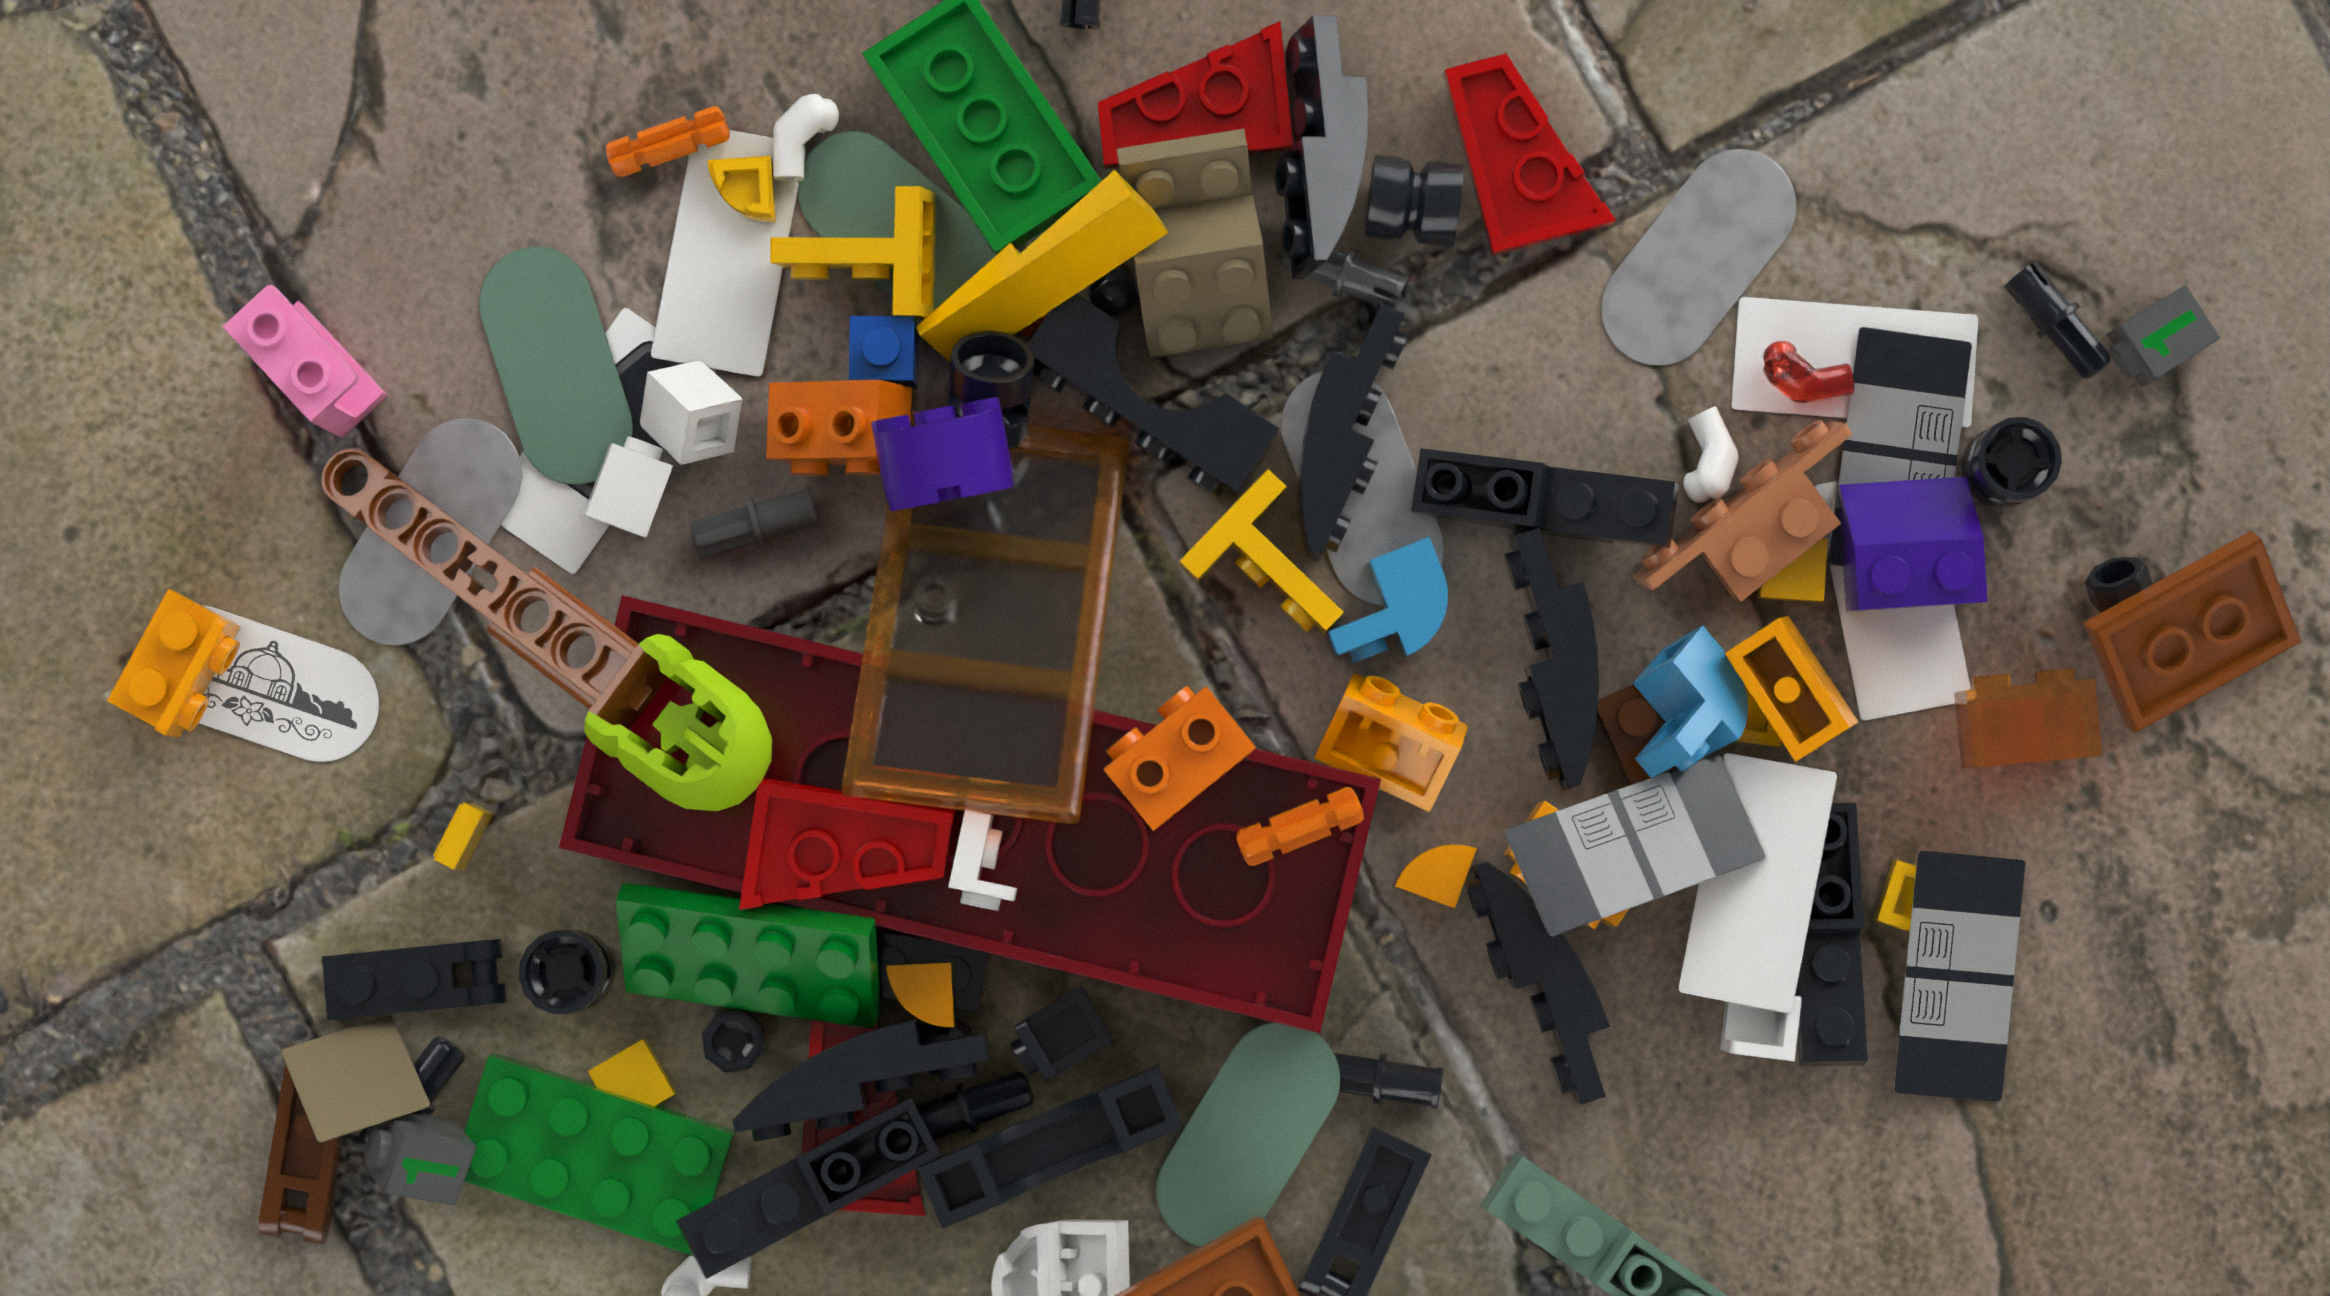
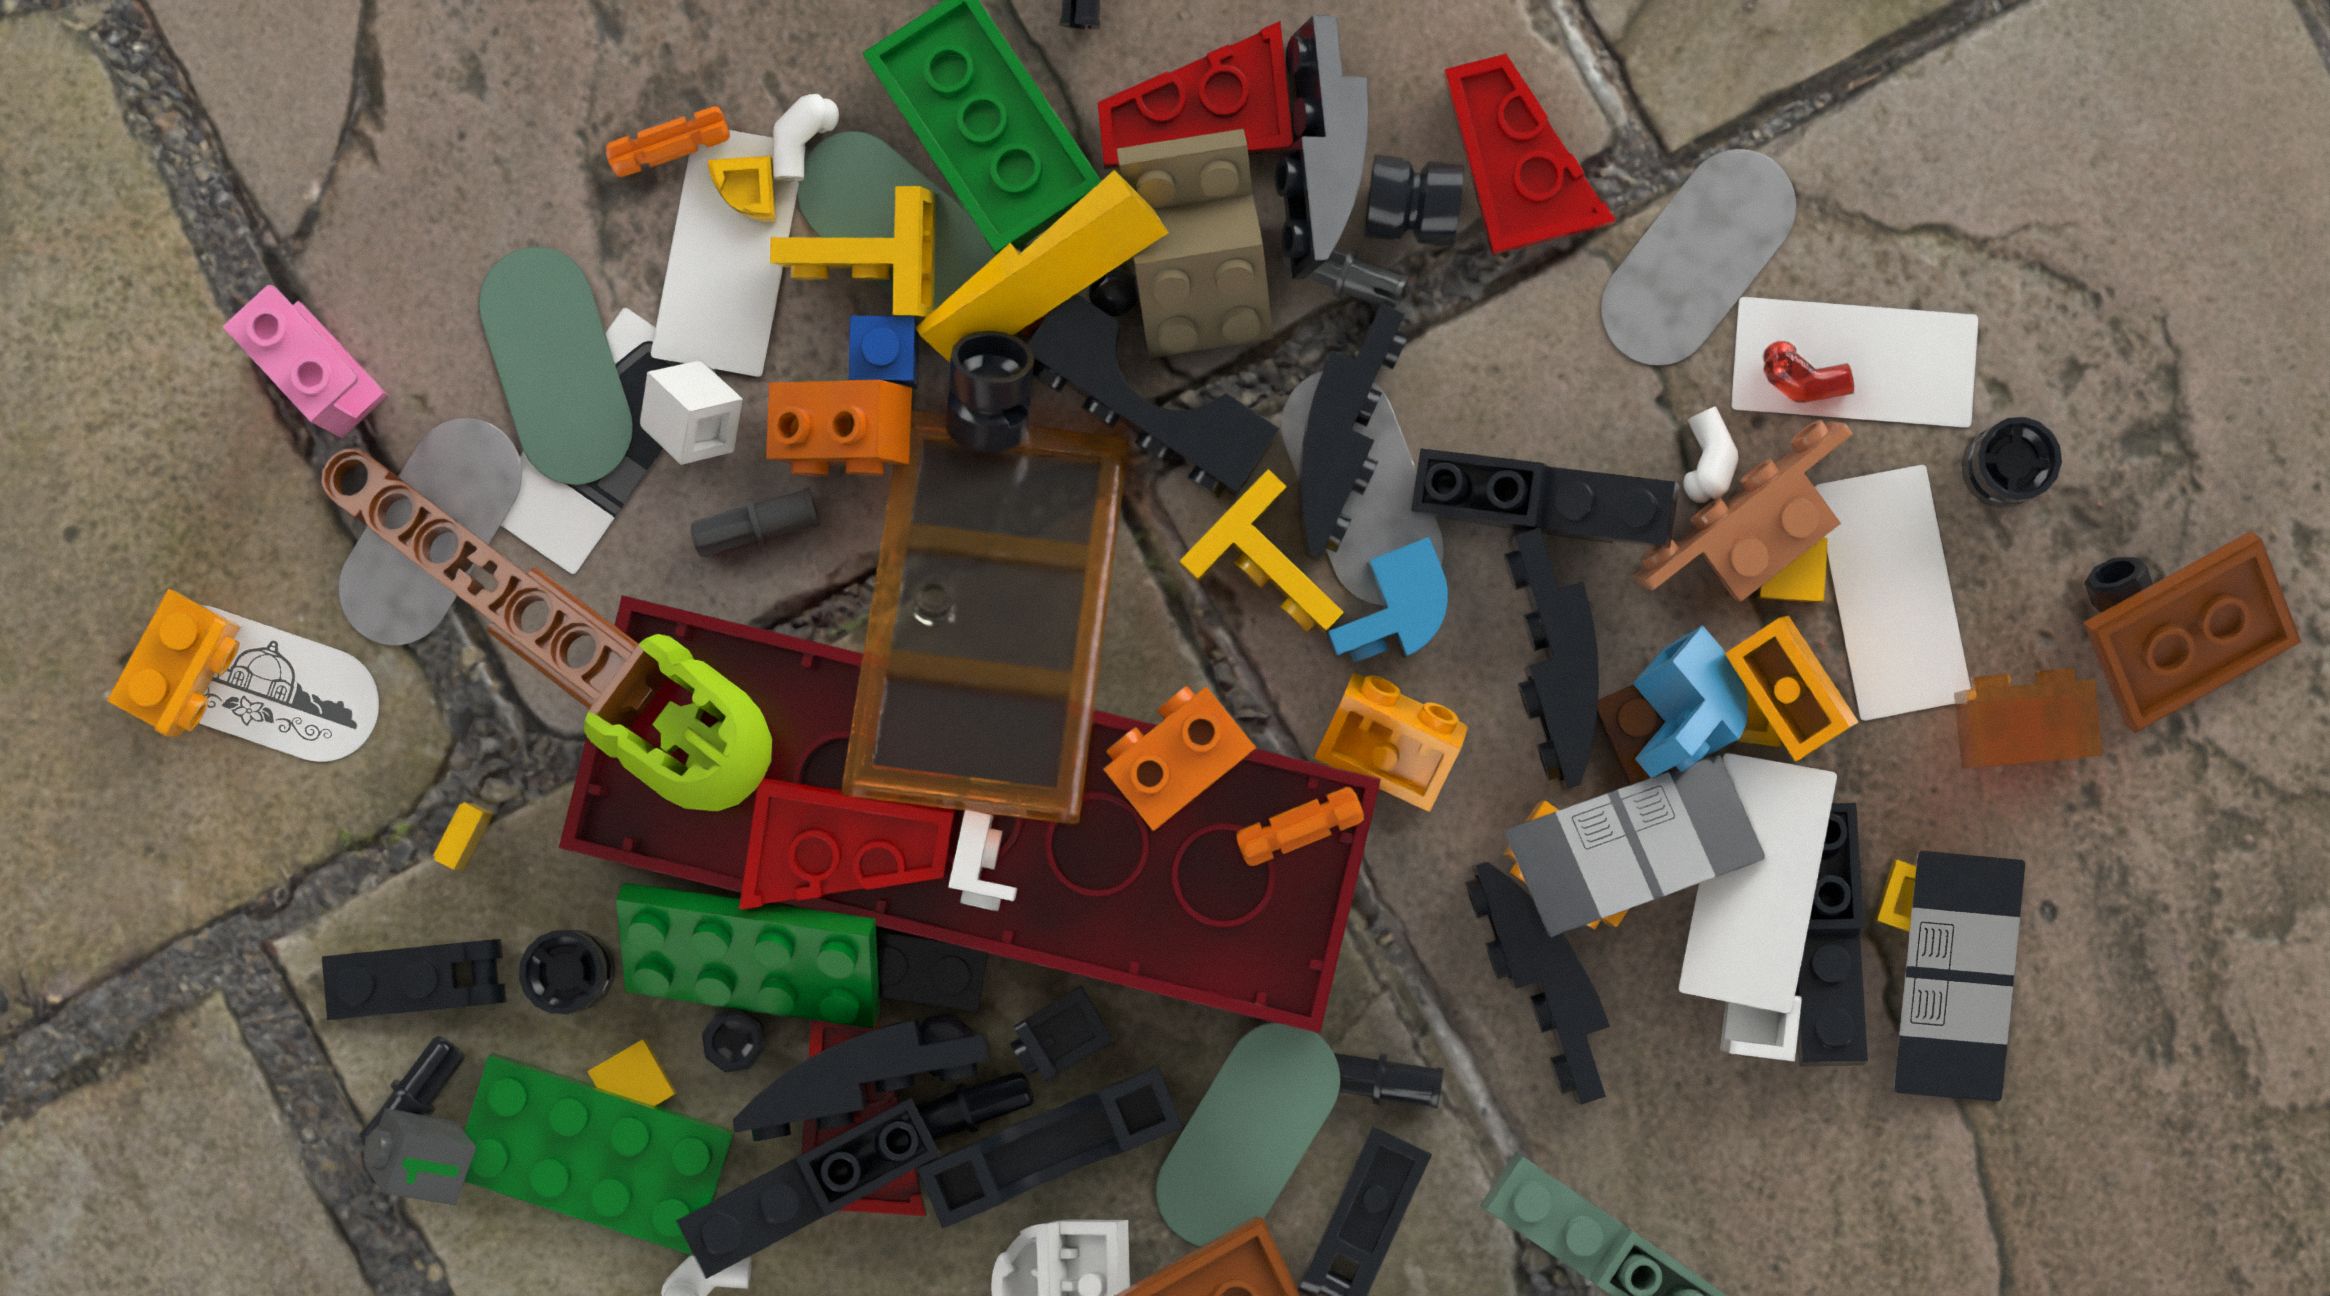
(298, 1164): reddish brown plate -> none
(355, 1078): dark tan sticker -> none
(629, 486): white brick -> none
(925, 991): light orange tile -> none
(943, 454): dark purple brick -> none
(1438, 873): light orange tile -> none
(1902, 411): sticker -> none
(1911, 544): dark purple slope -> none
(2058, 320): black axle -> none
(2161, 337): dark grey brick -> none

